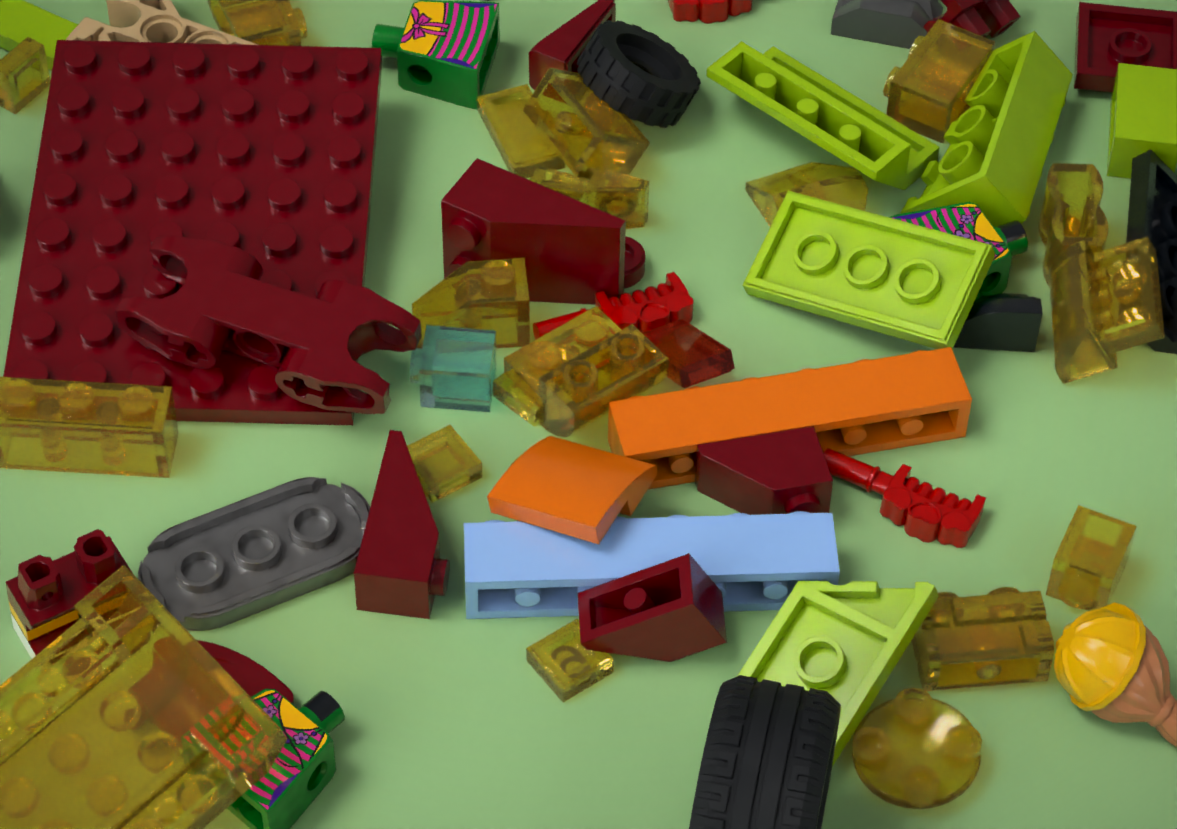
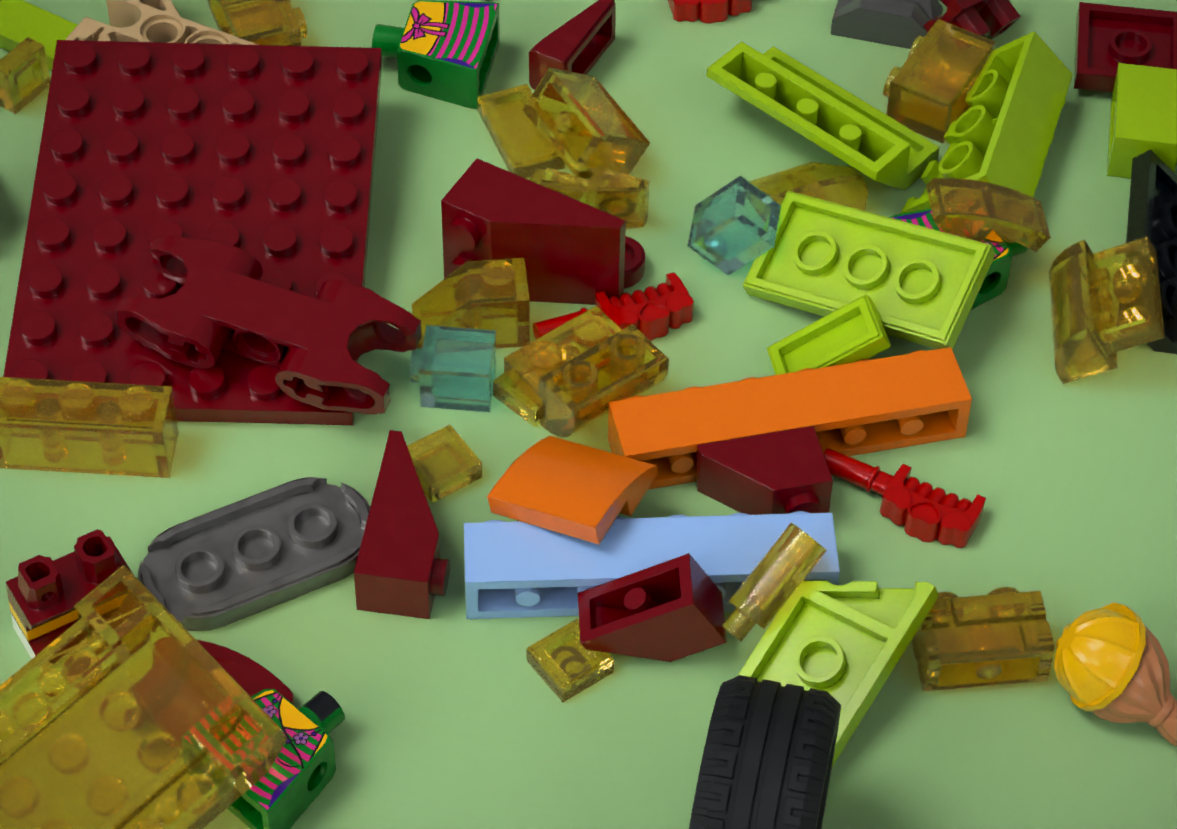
(638, 74): black tyre -> none
(691, 353): clear red tile -> none
(734, 225): none -> clear light blue brick
(773, 581): none -> clear yellow cylinder
(836, 339): none -> lime tile
(916, 751): clear yellow dish -> none
(979, 207): none -> clear yellow slope
(1002, 323): black brick -> none
(1071, 211): clear yellow brick -> none
(1090, 560): clear yellow brick -> none

